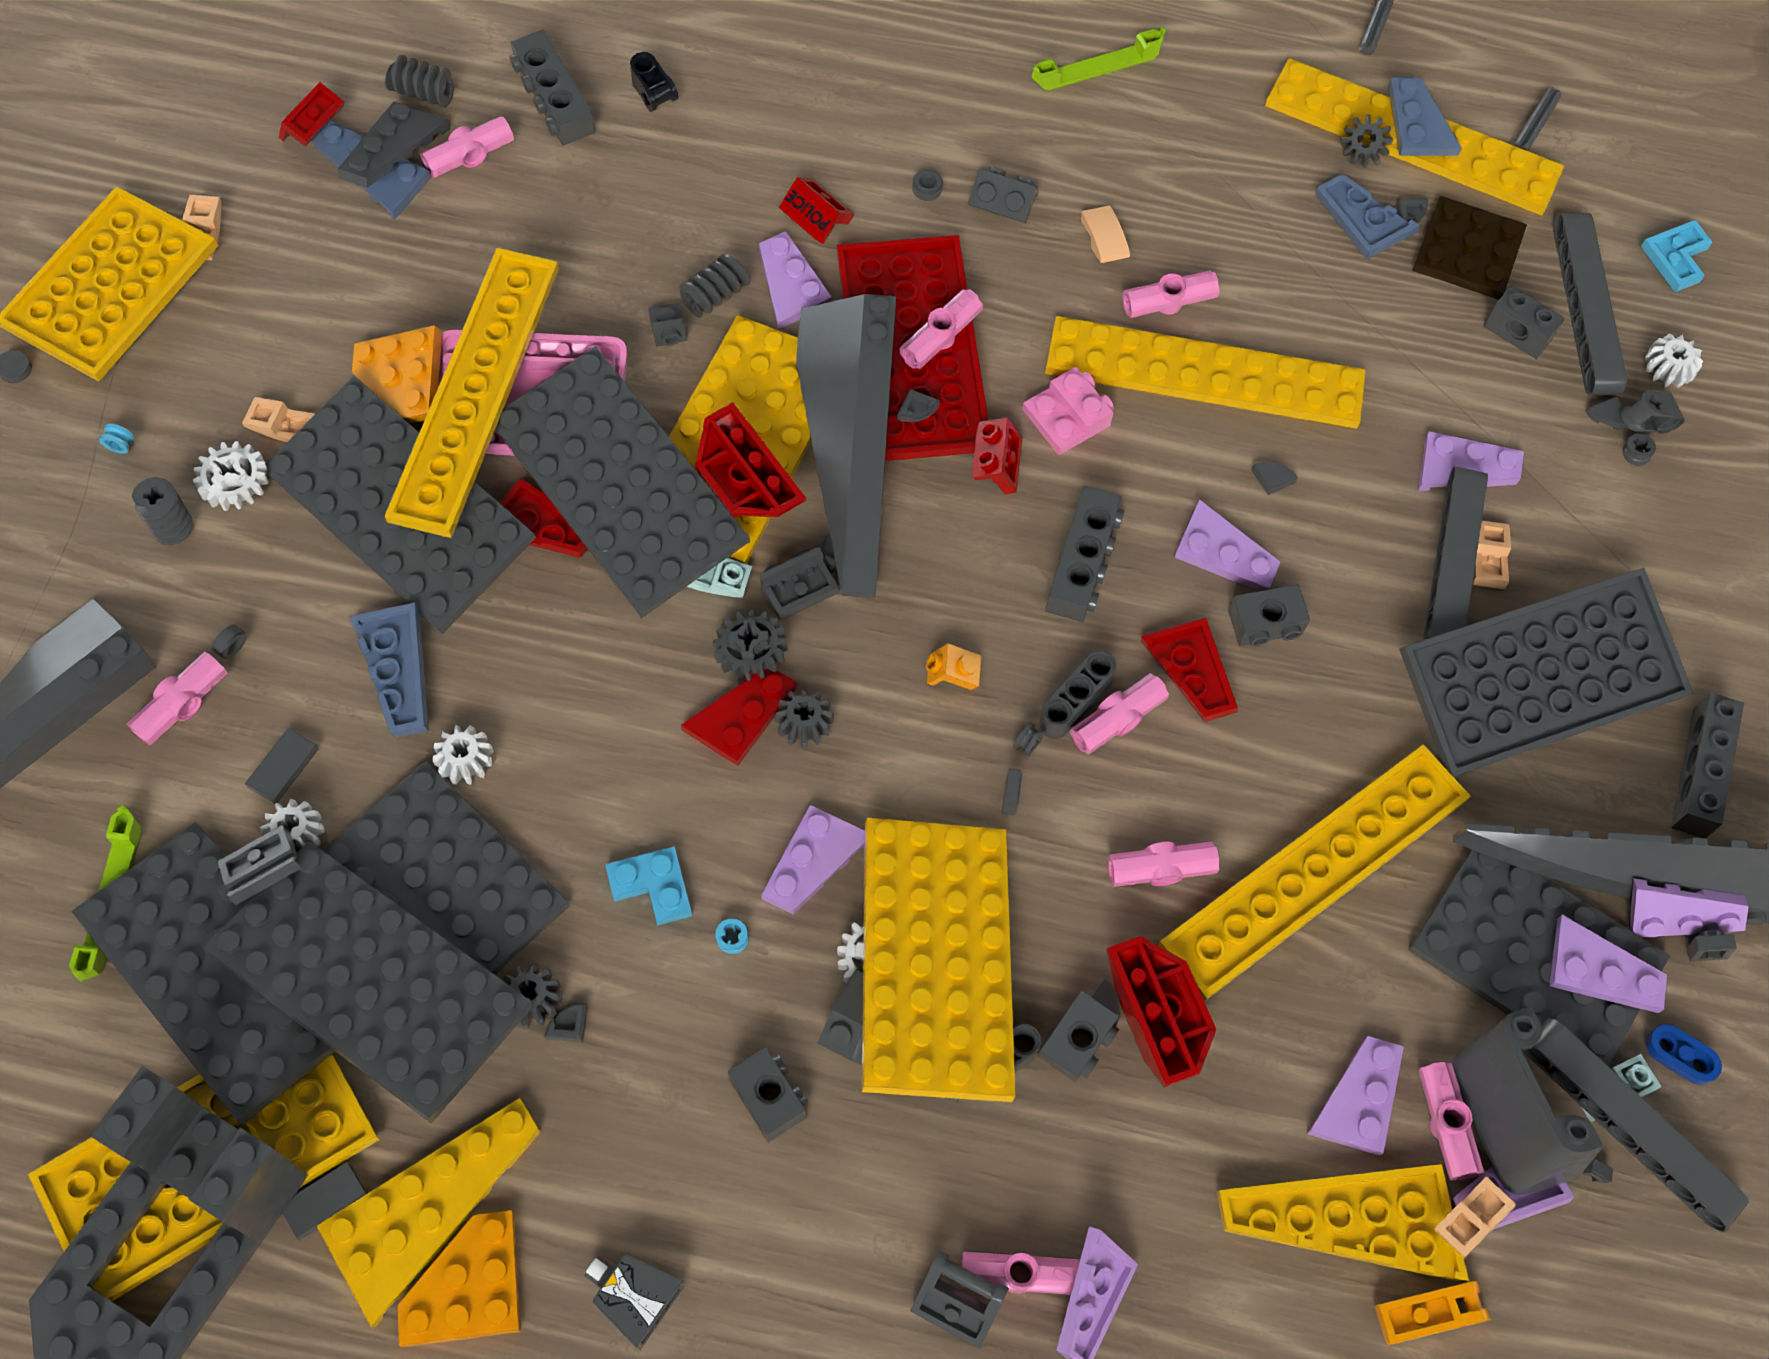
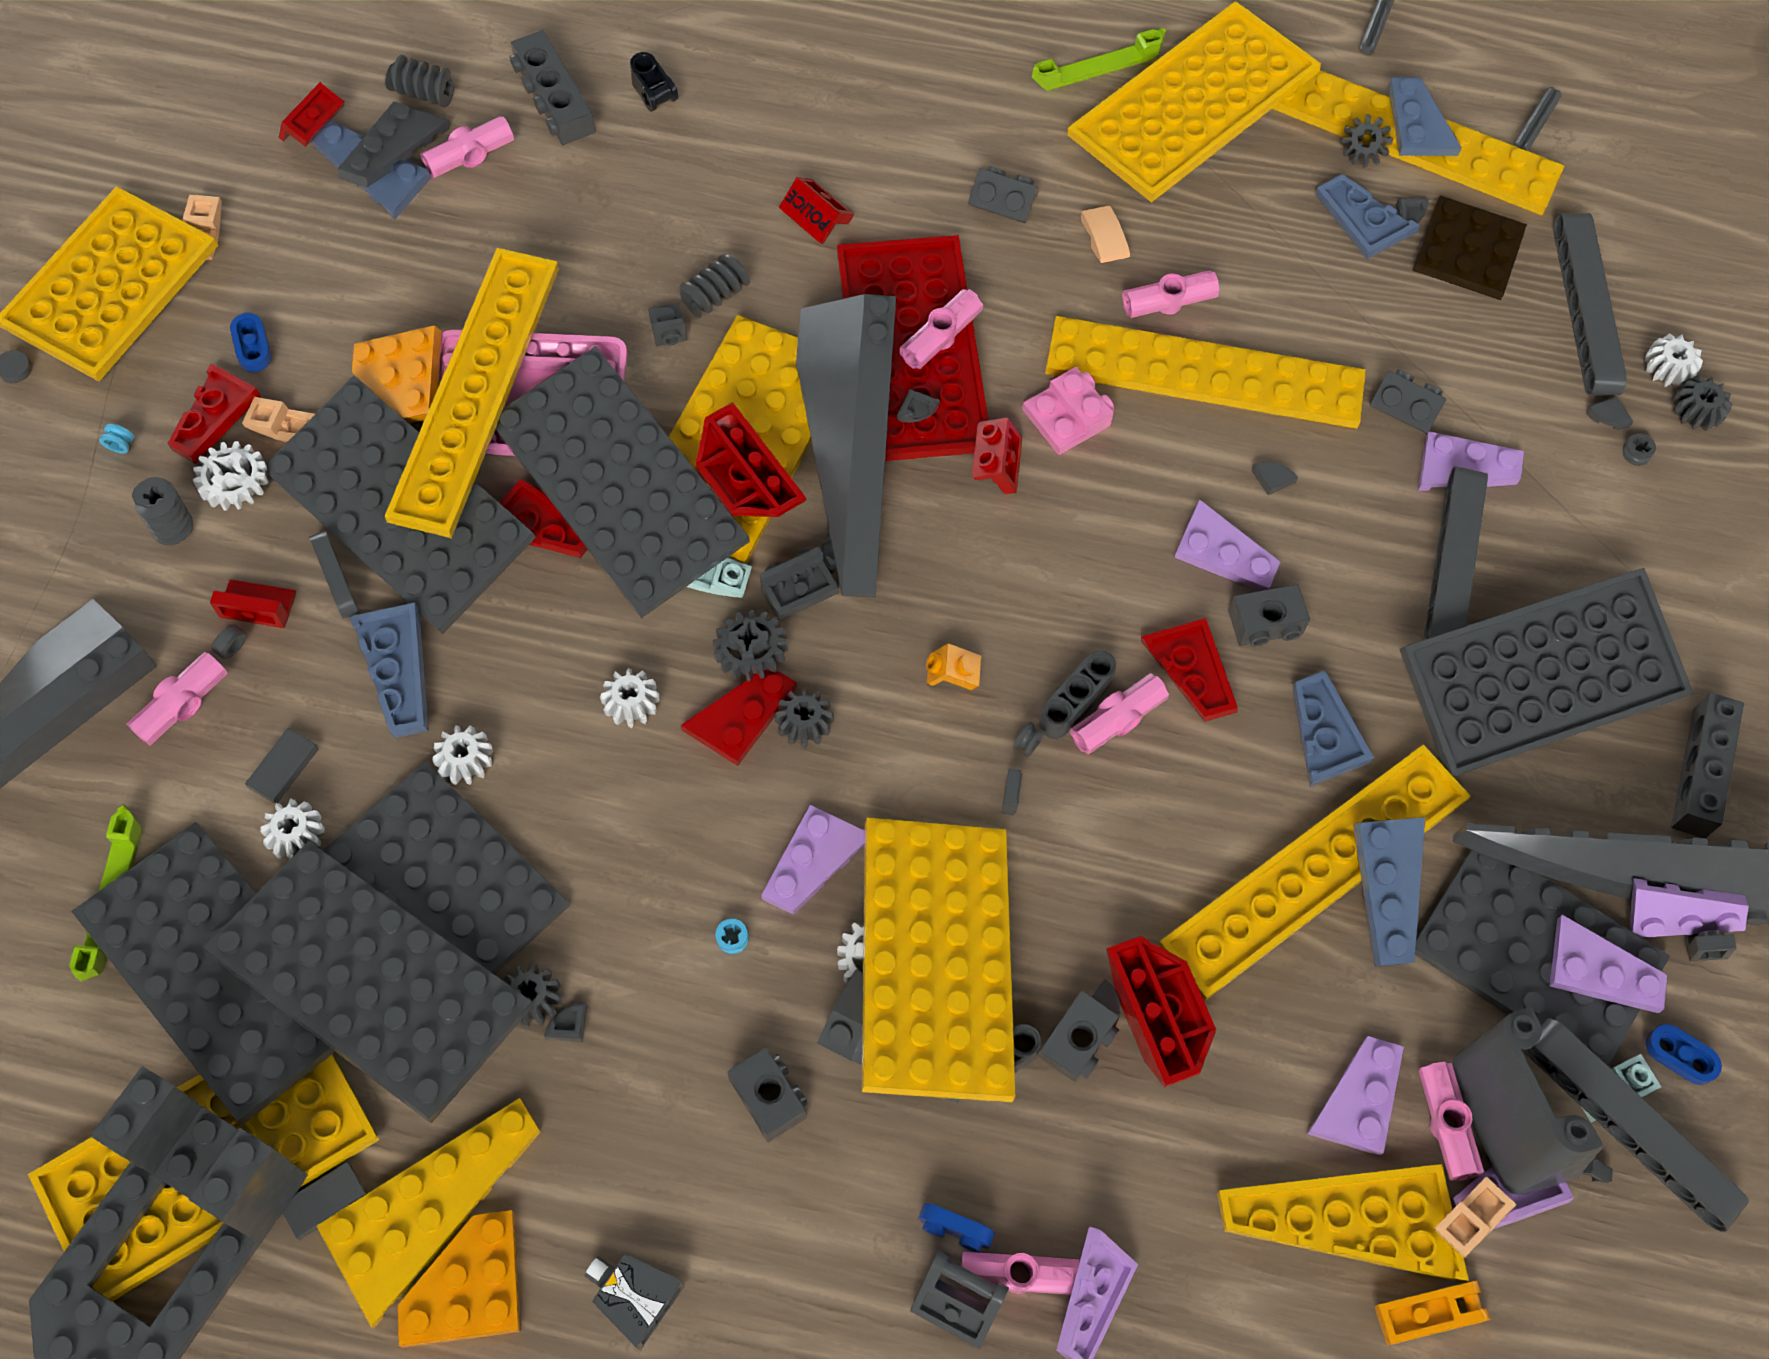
(214, 412): none -> red wing
(250, 345): none -> blue plate
(254, 603): none -> red panel
(259, 864): dark grey plate -> none
(334, 574): none -> dark grey beam
(633, 707): none -> white gear
(652, 874): medium azure plate -> none
(790, 279): lavender wing -> none
(927, 185): dark grey tile -> none
(941, 1221): none -> blue plate
(1093, 508): dark grey brick -> none
(1163, 864): bright pink piece -> none
(1193, 100): none -> yellow plate
(1327, 730): none -> sand blue wing
(1391, 880): none -> sand blue wing
(1408, 401): none -> dark grey bracket
(1492, 554): light nougat slope -> none
(1524, 322): dark grey brick -> none
(1653, 413): dark grey piece -> none
(1673, 252): medium azure plate -> none
(1702, 403): none -> dark grey gear

